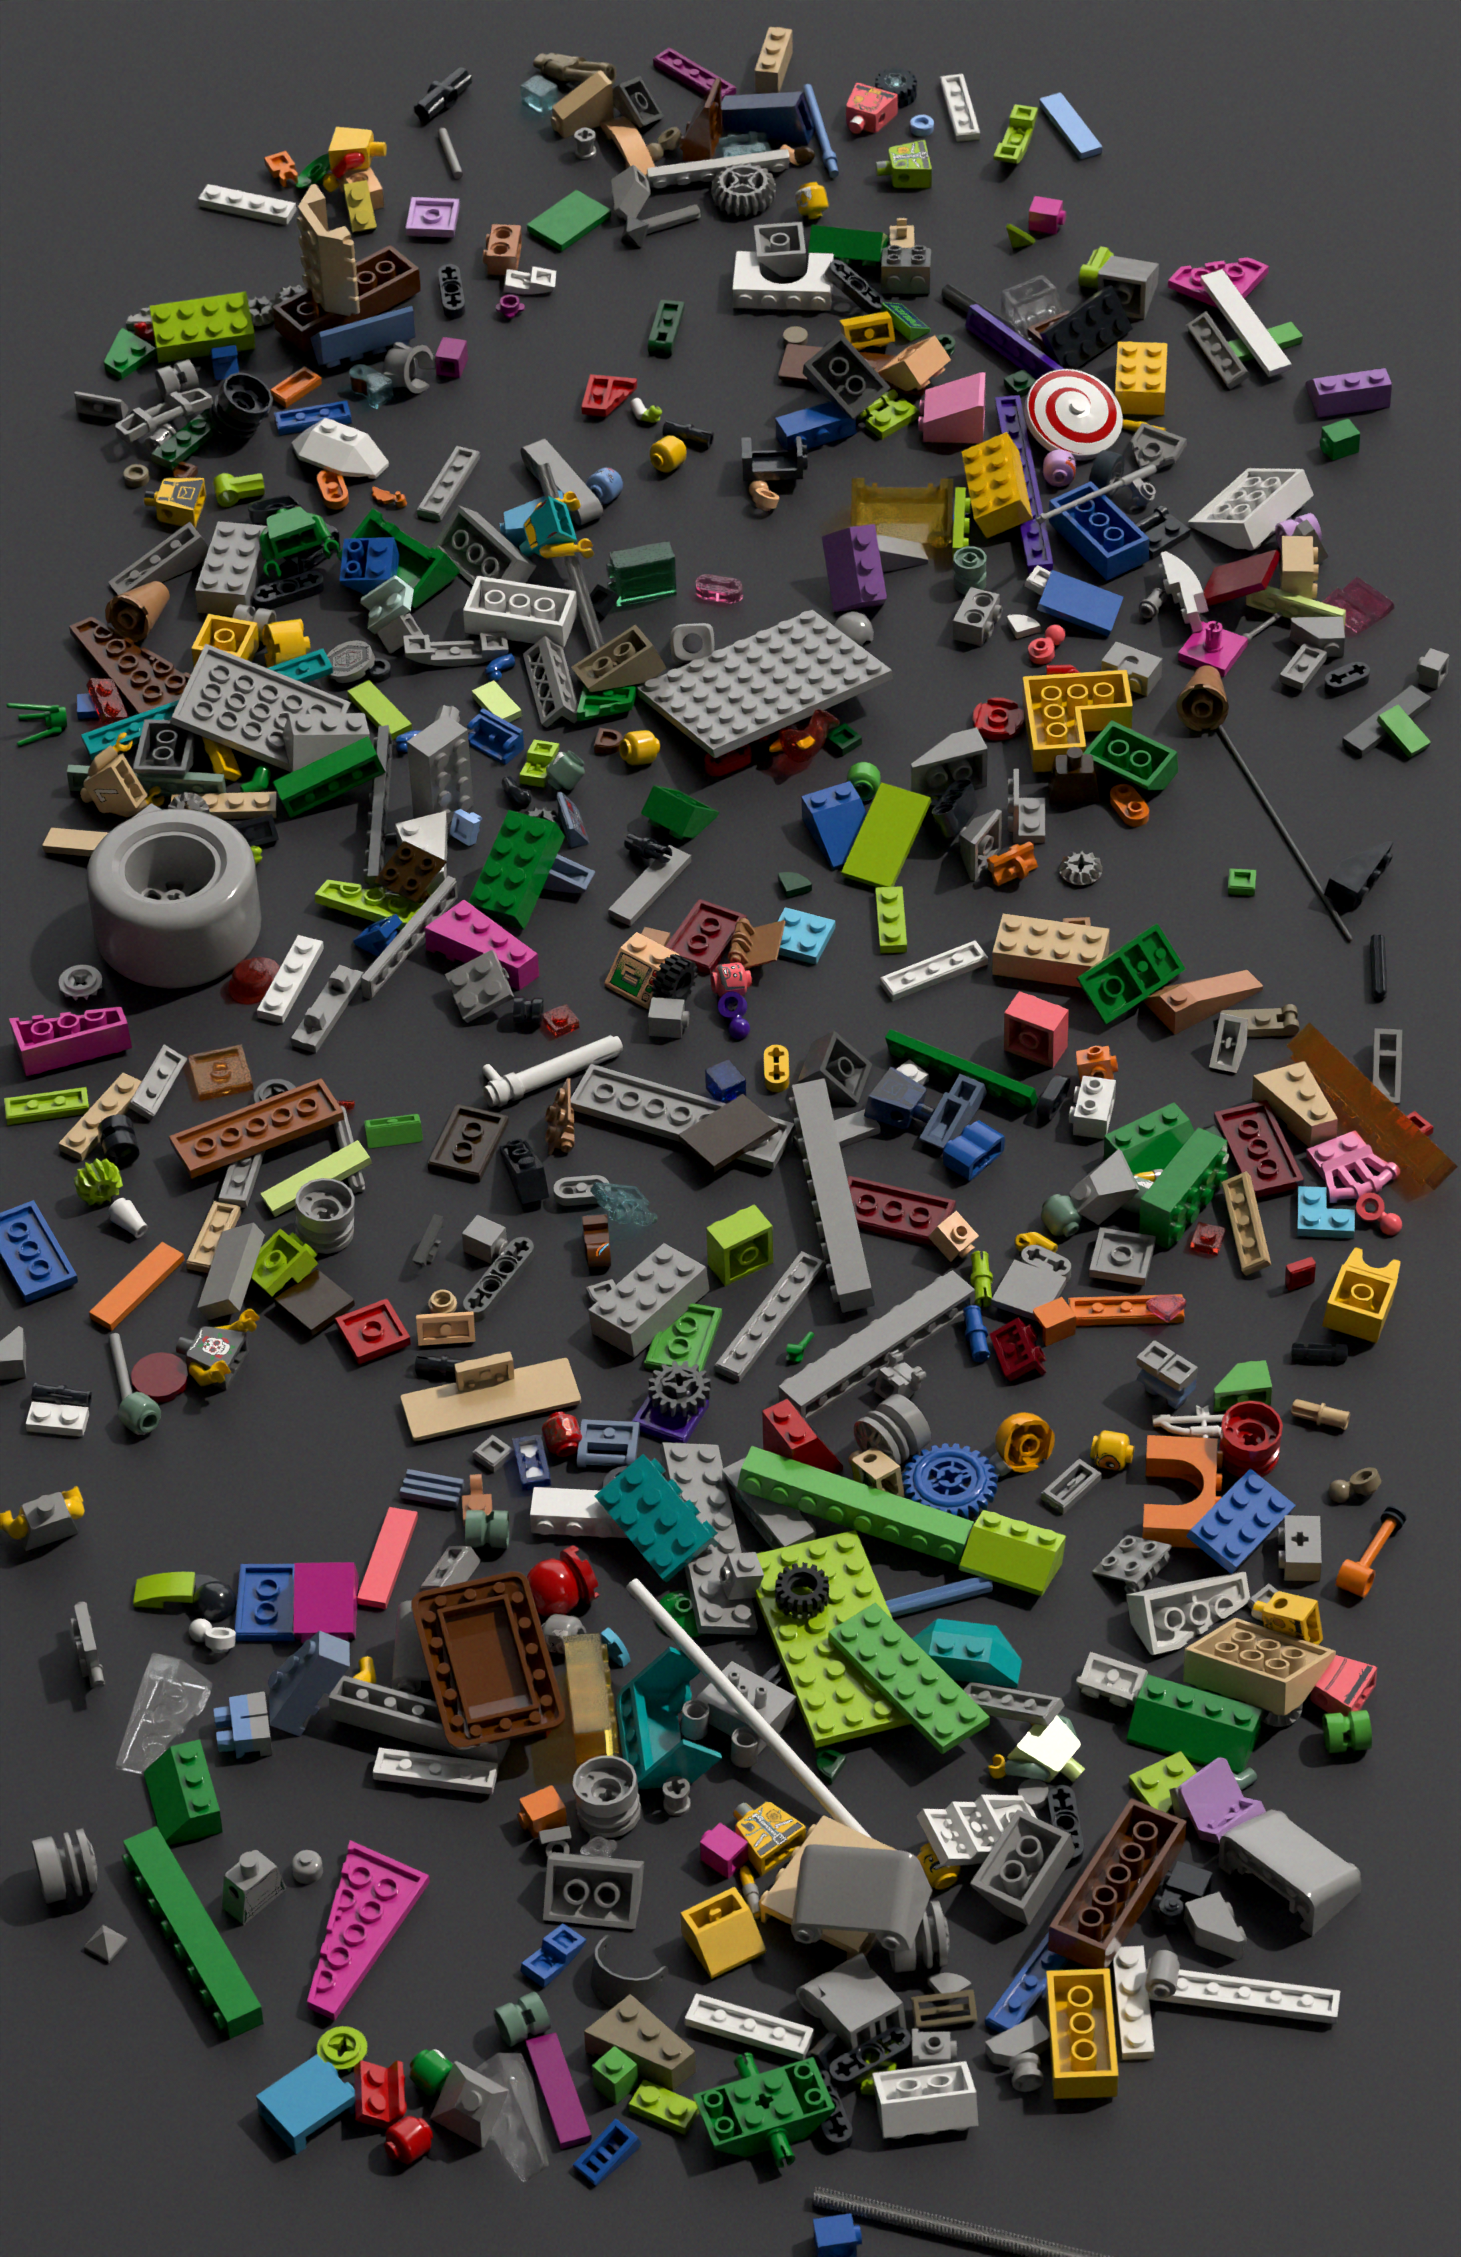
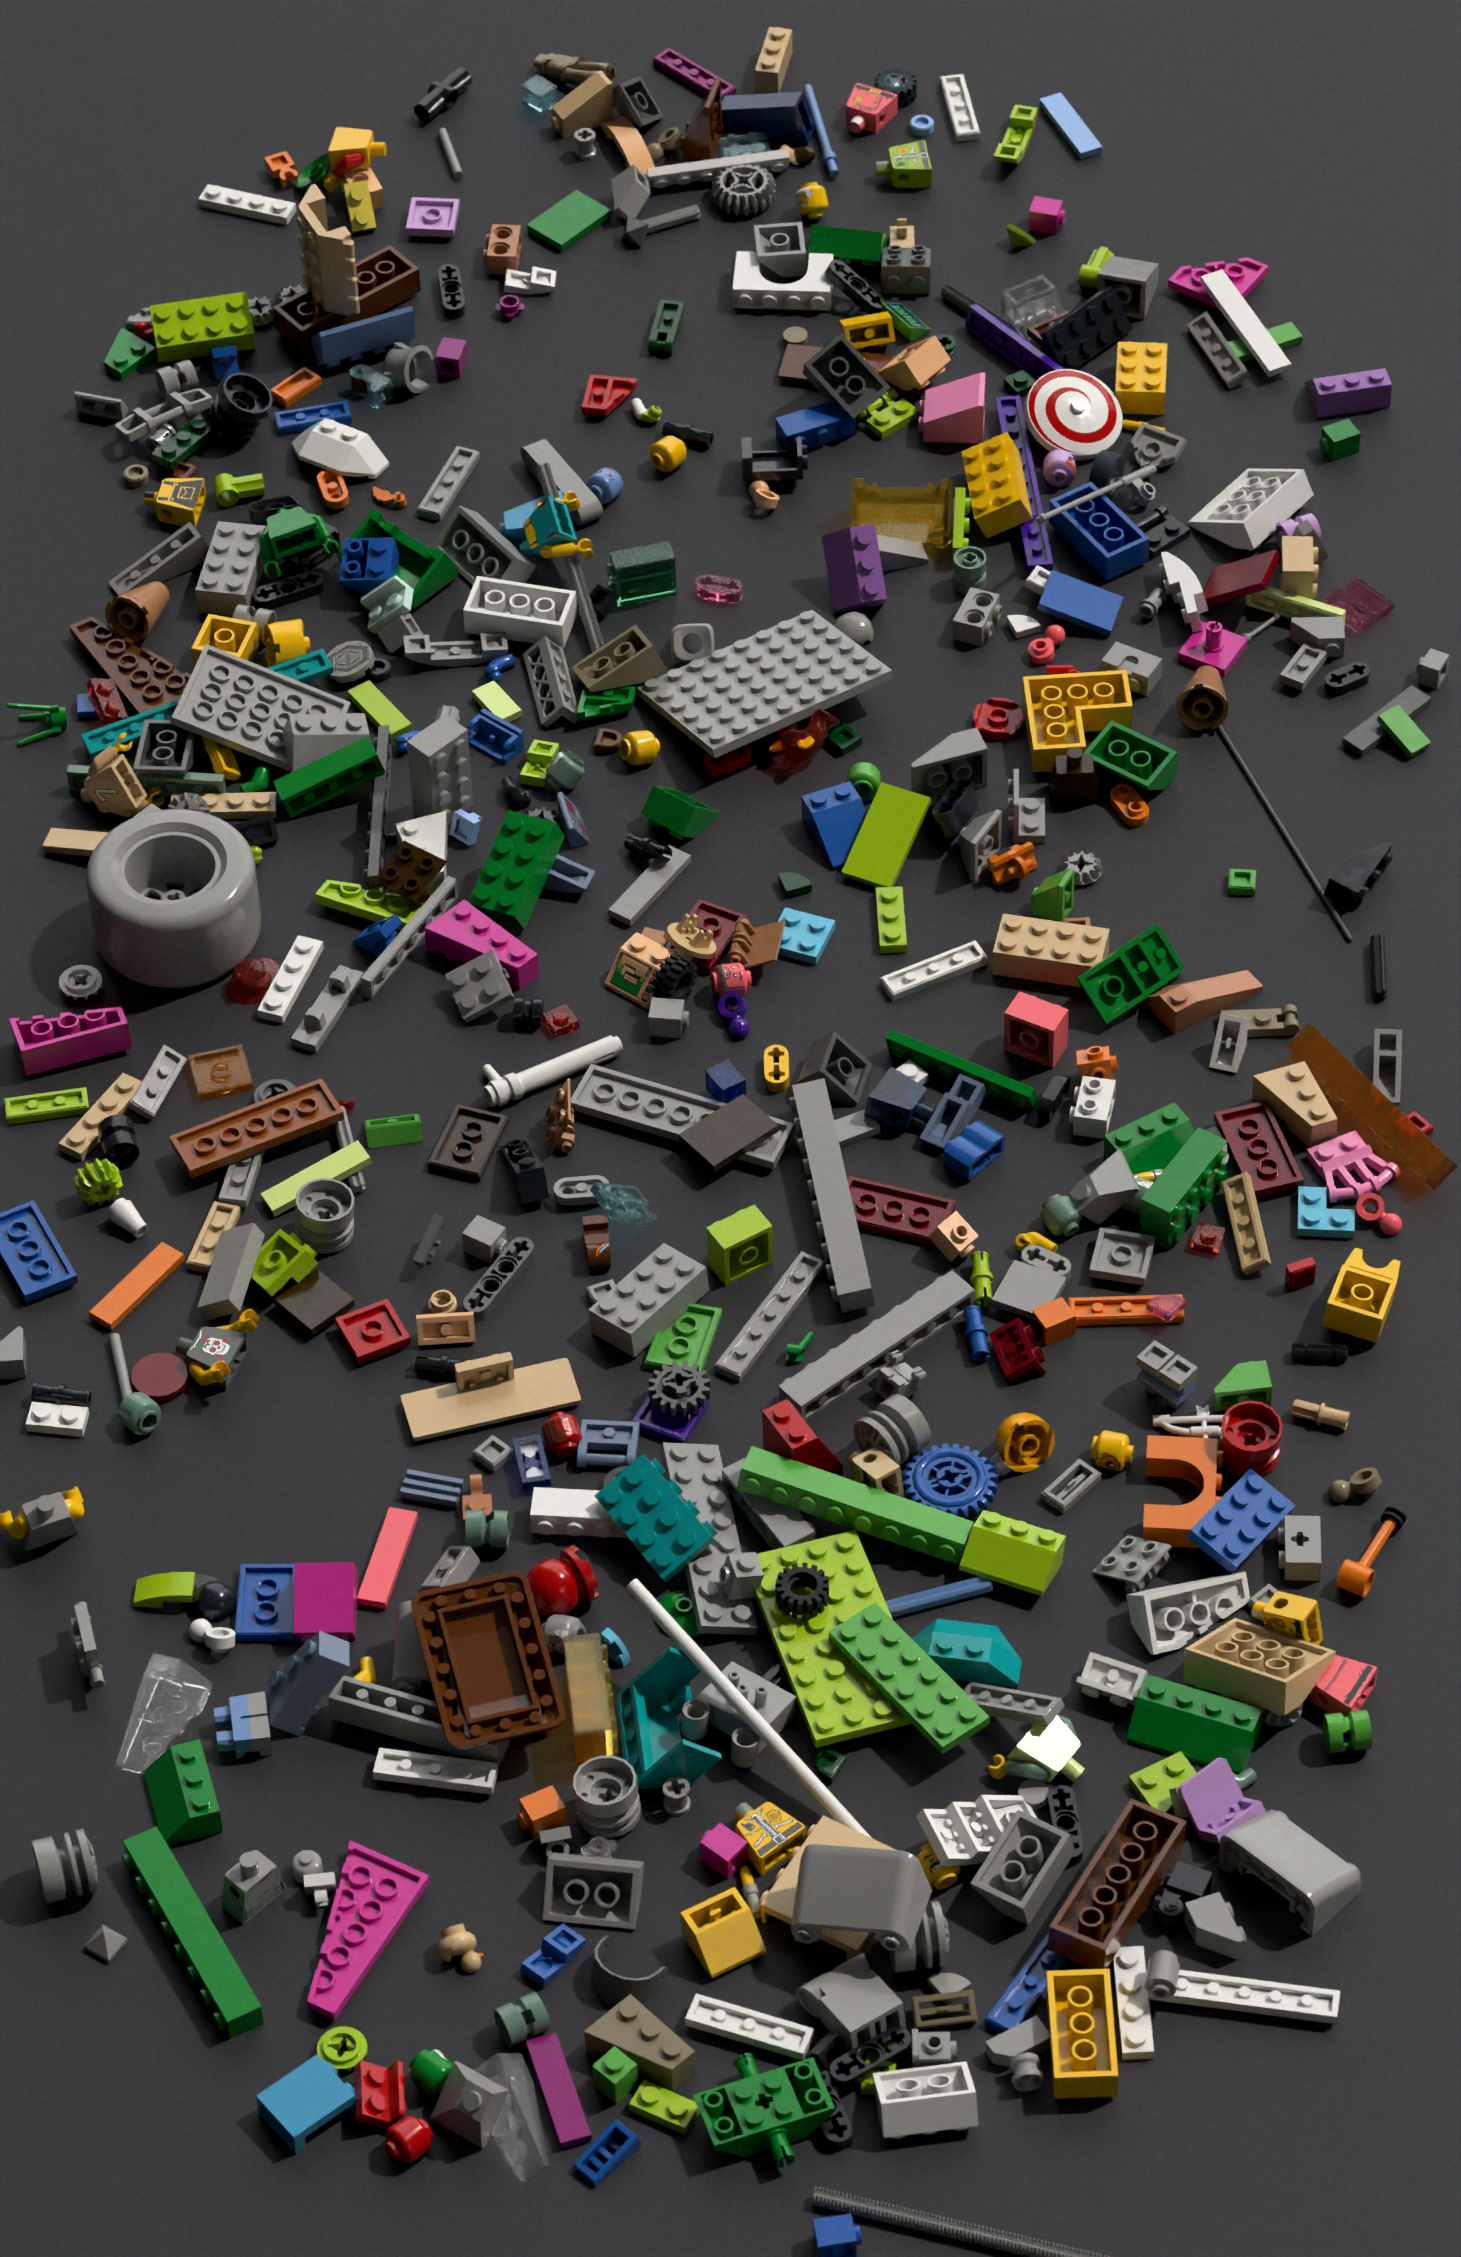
(320, 1885): none -> white tile
(458, 1942): none -> tan animal
(689, 939): none -> tan plate
(1054, 896): none -> bright green slope

